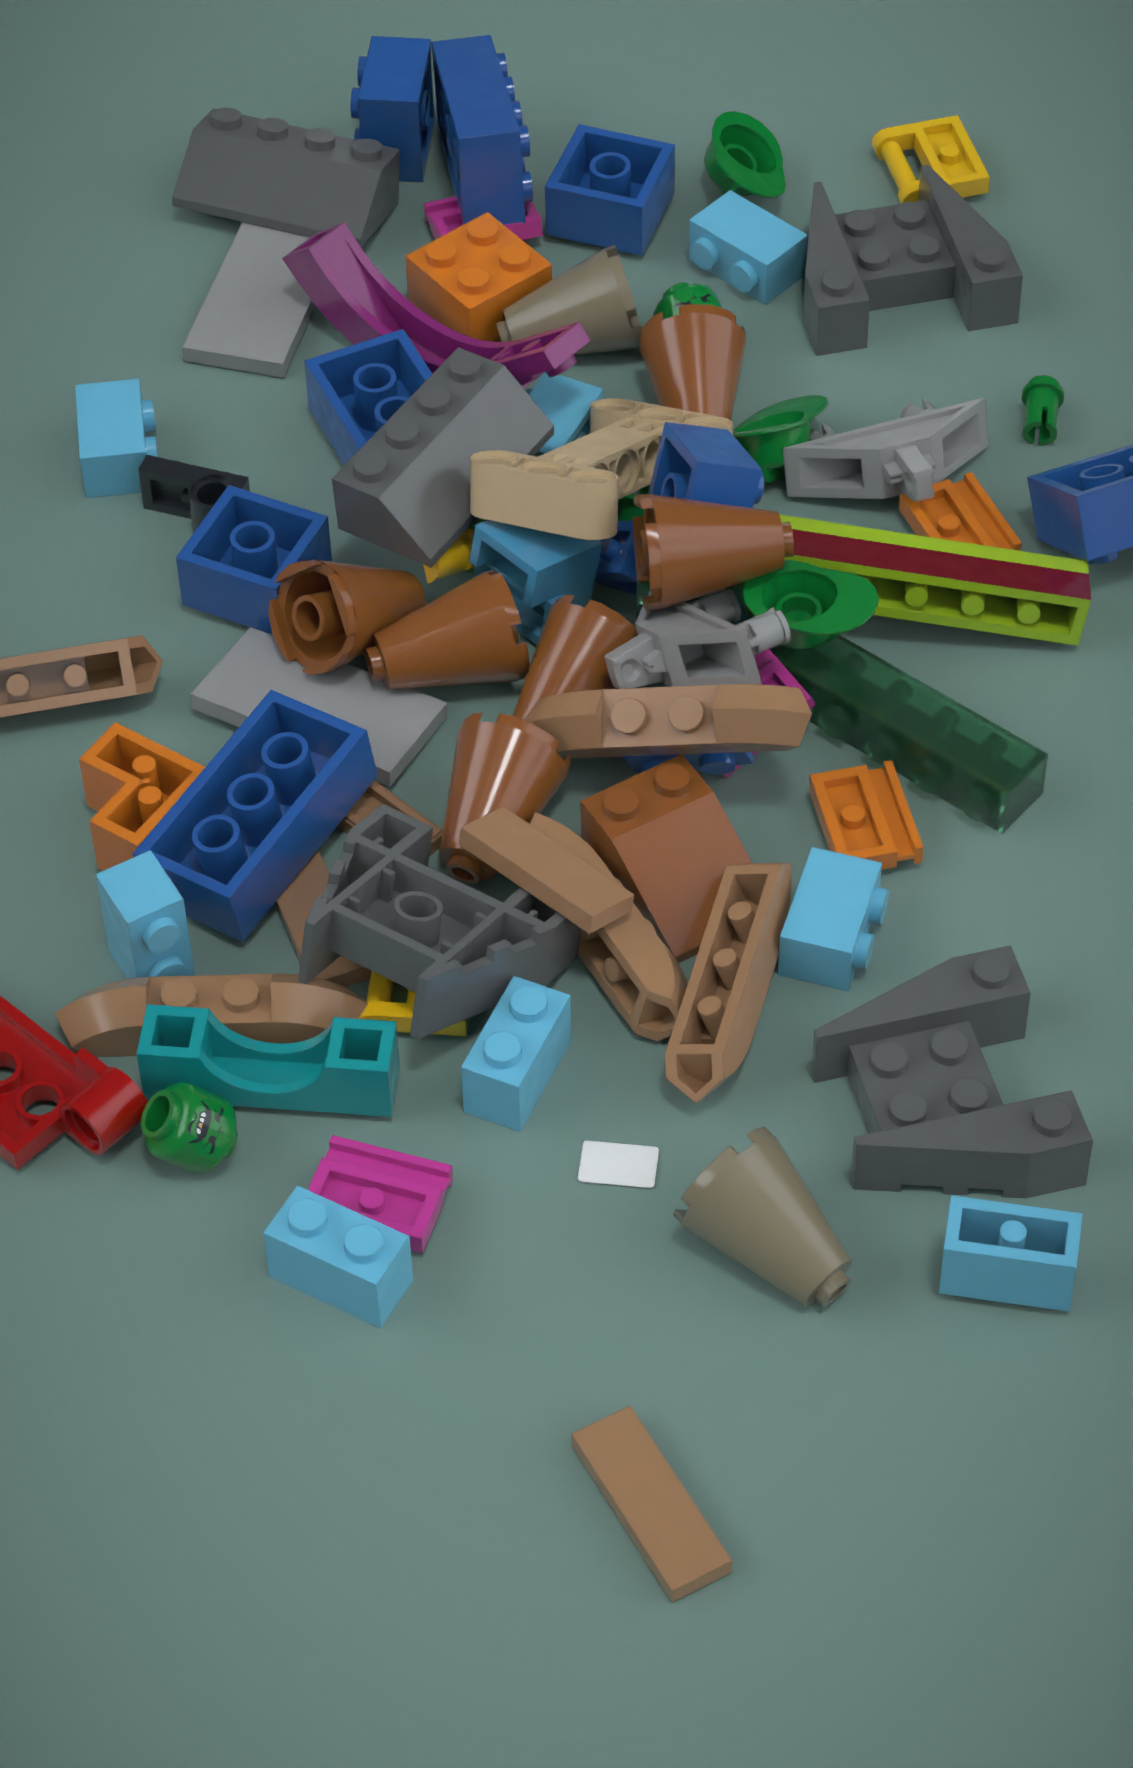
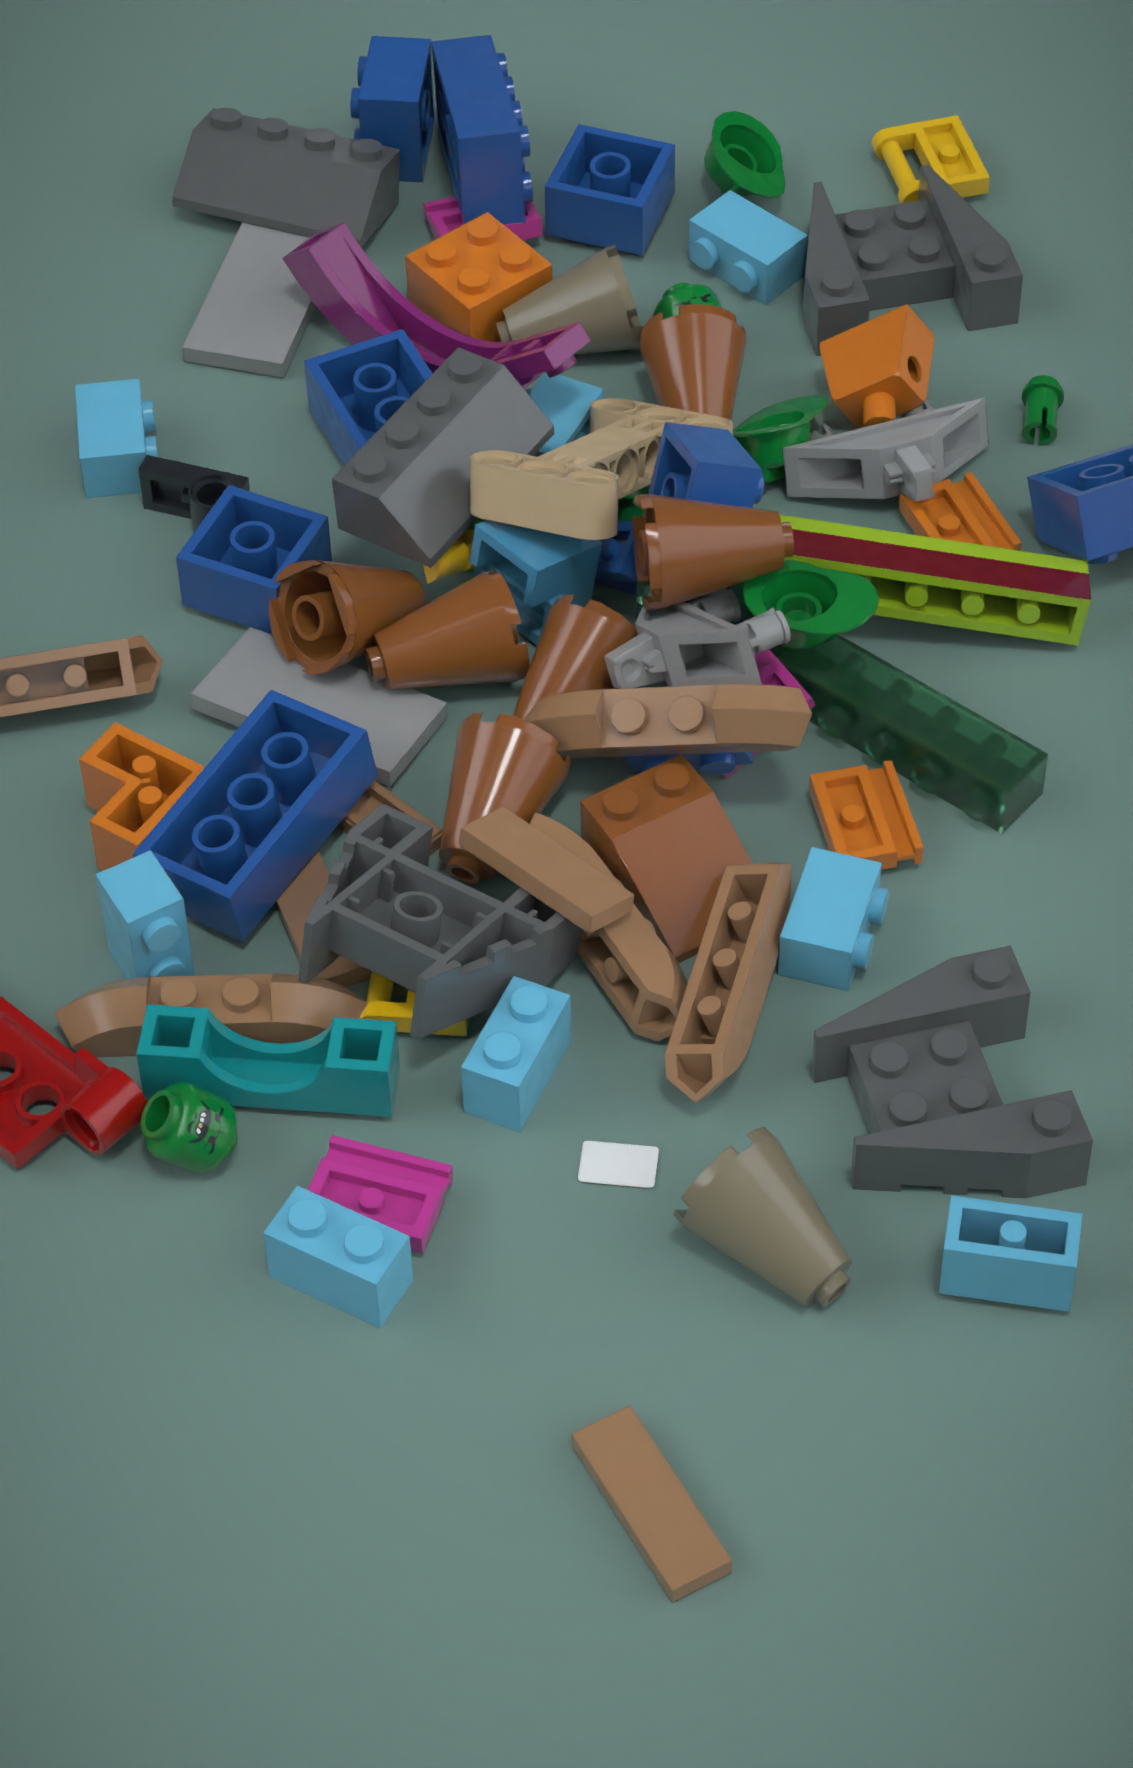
(879, 367): none -> orange torso

